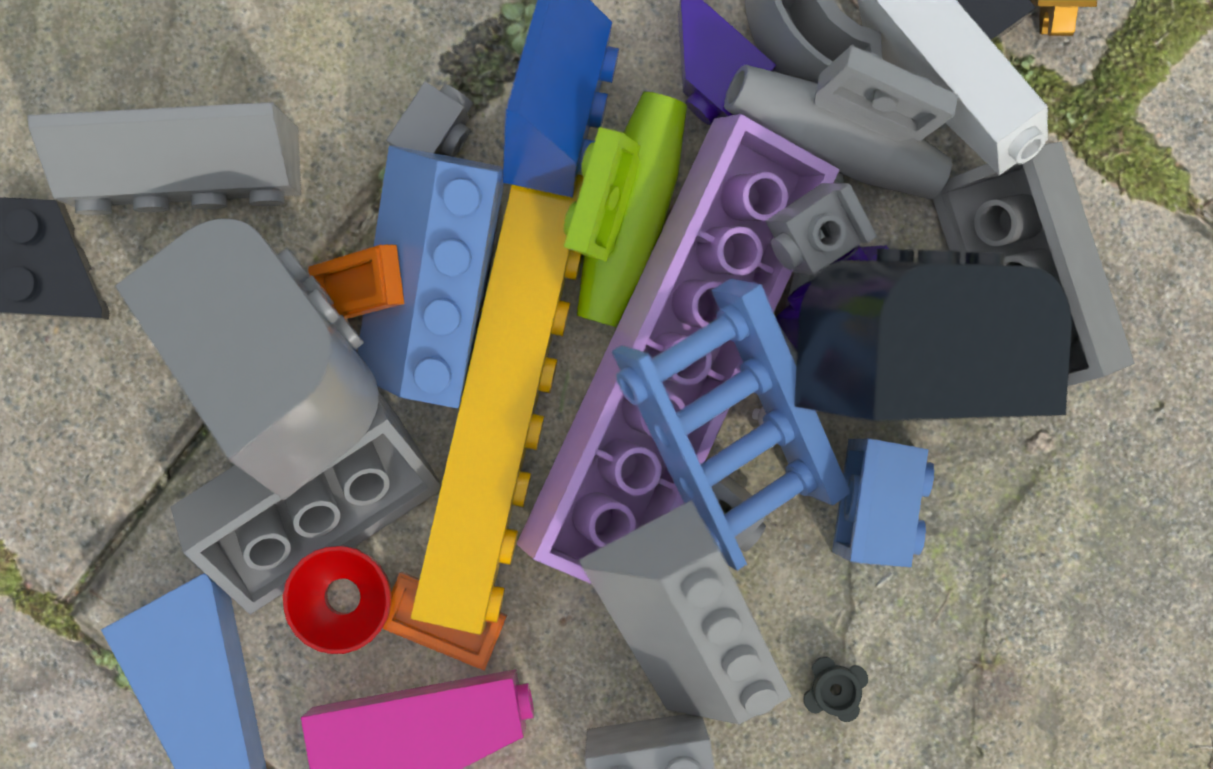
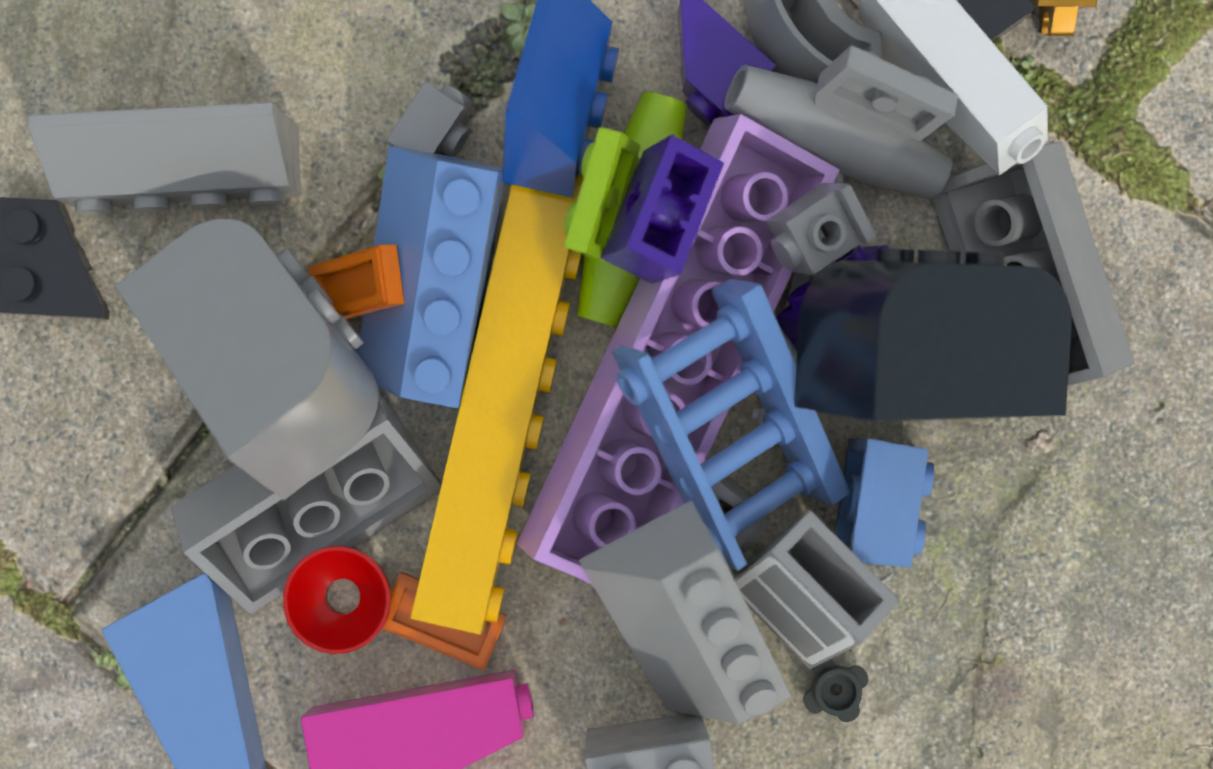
(662, 210): none -> dark purple brick
(814, 592): none -> light grey brick

